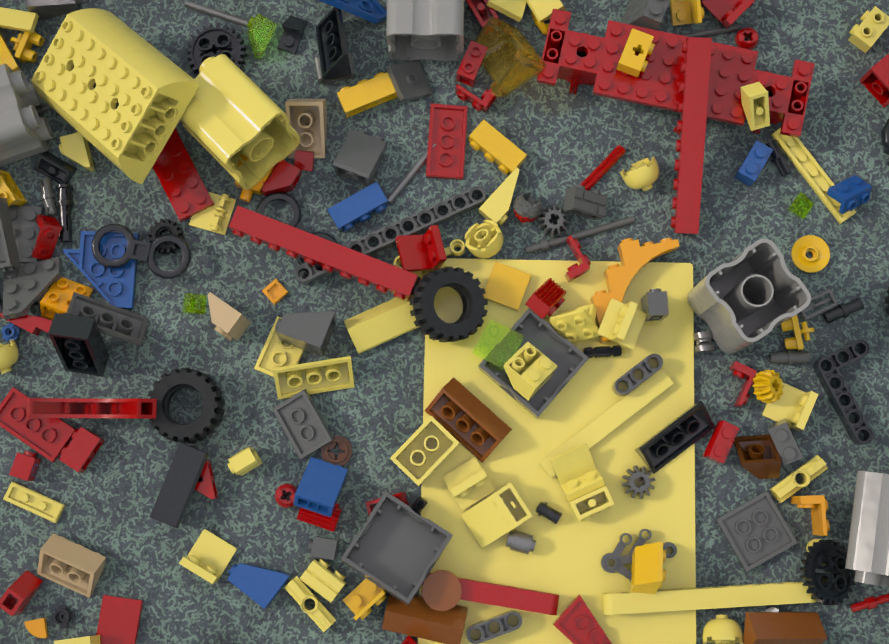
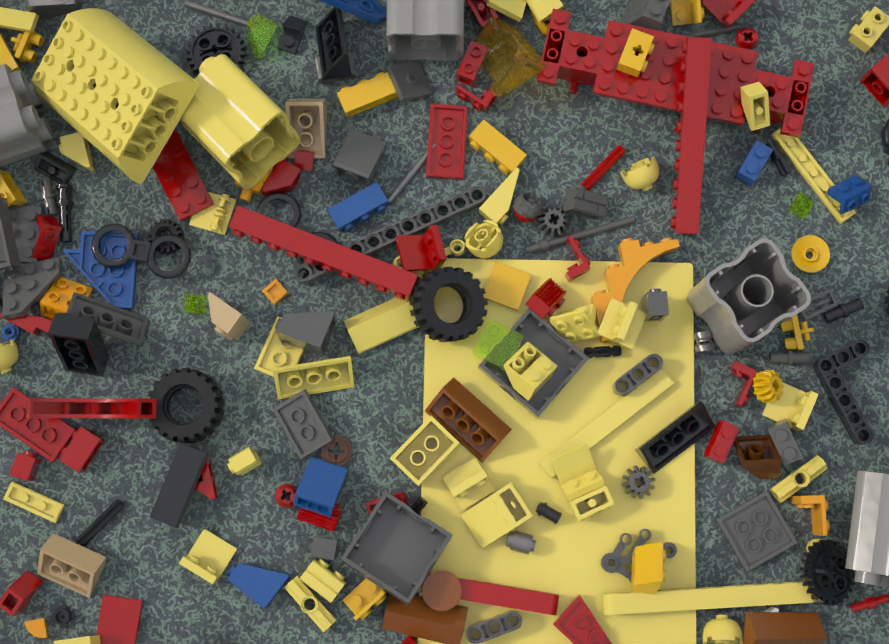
(100, 522): none -> black axle

